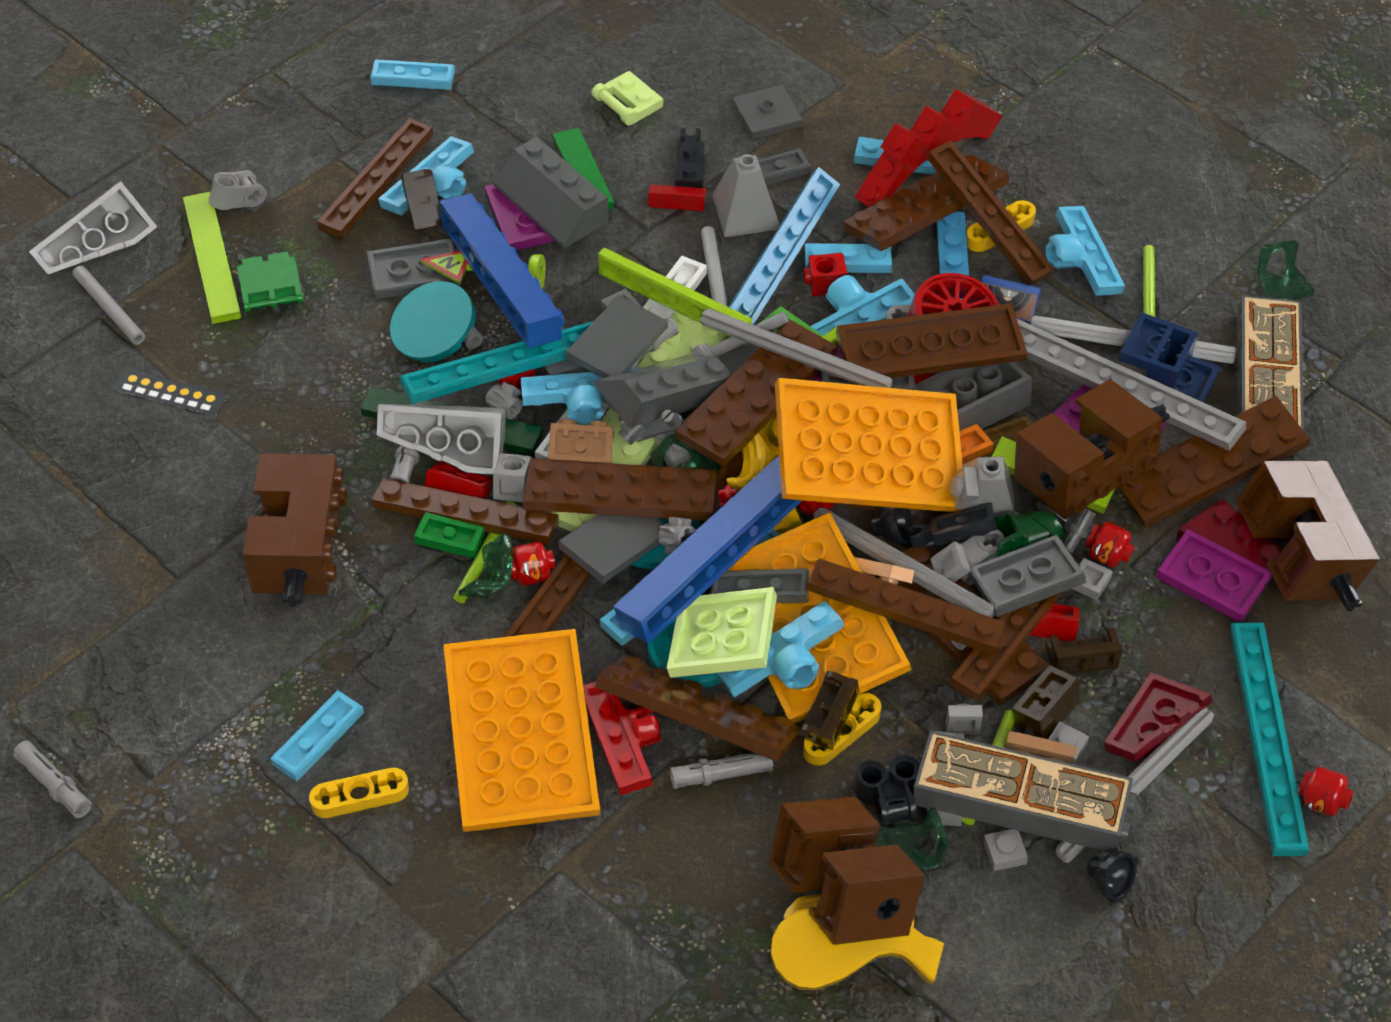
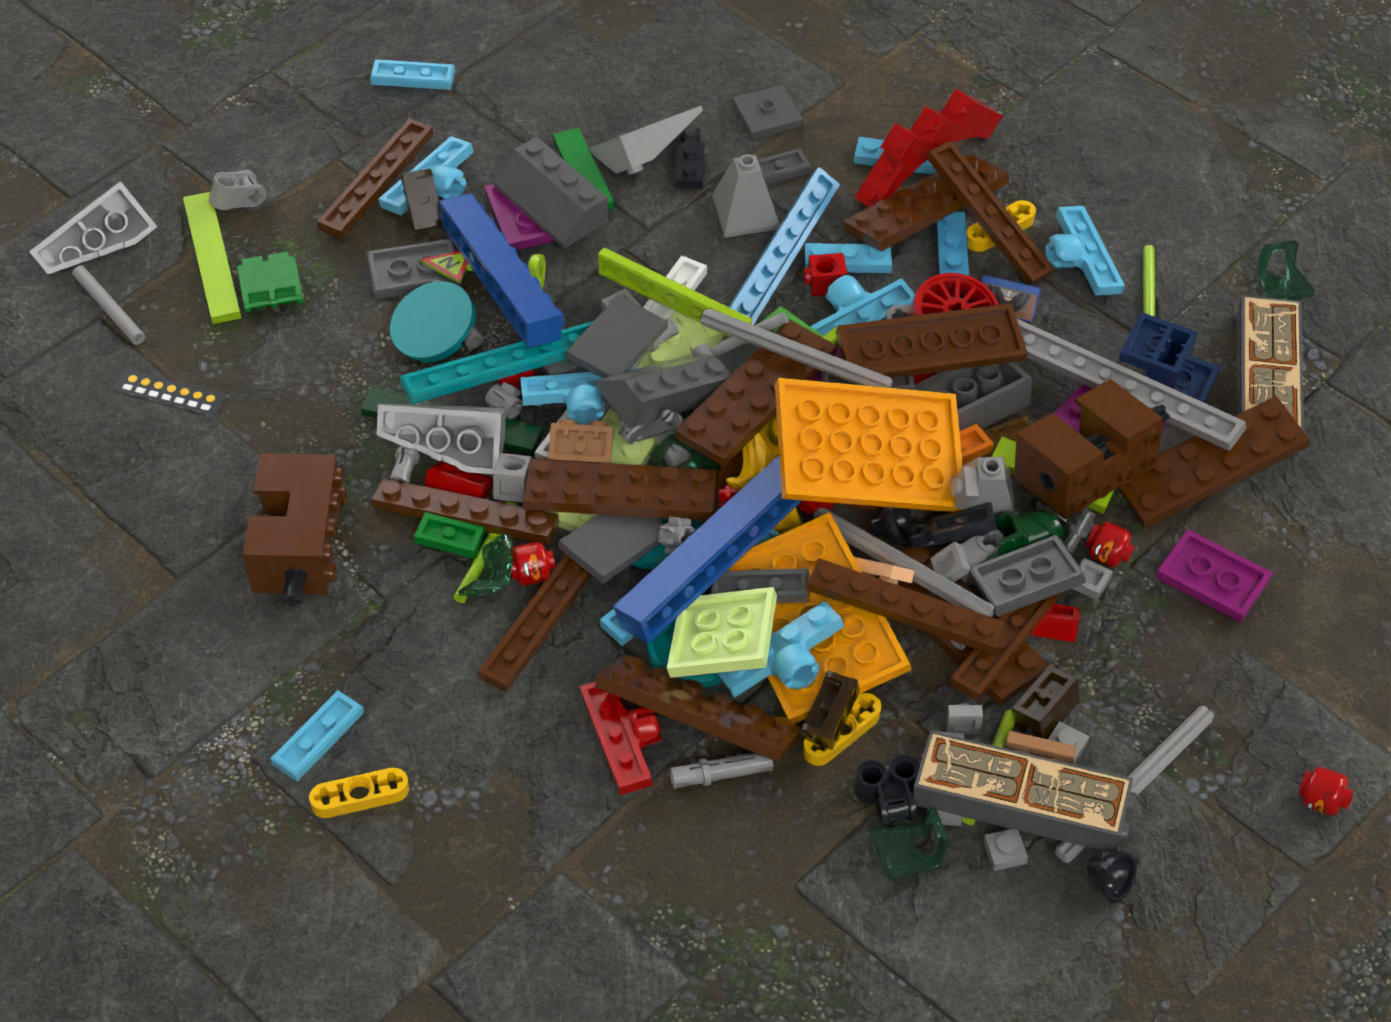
(60, 787): light grey pin -> none
(520, 730): light orange plate -> none
(633, 93): yellowish green plate -> none
(642, 145): none -> light grey wedge
(677, 197): red slope -> none
(713, 265): light grey piece -> none
(811, 962): yellow animal -> none
(834, 849): reddish brown piece -> none
(1085, 654): dark brown hinge -> none
(1118, 337): light grey axle -> none
(1154, 715): dark red wing -> none
(1228, 529): dark red wing -> none
(1269, 740): teal tile -> none
(1327, 544): reddish brown piece -> none

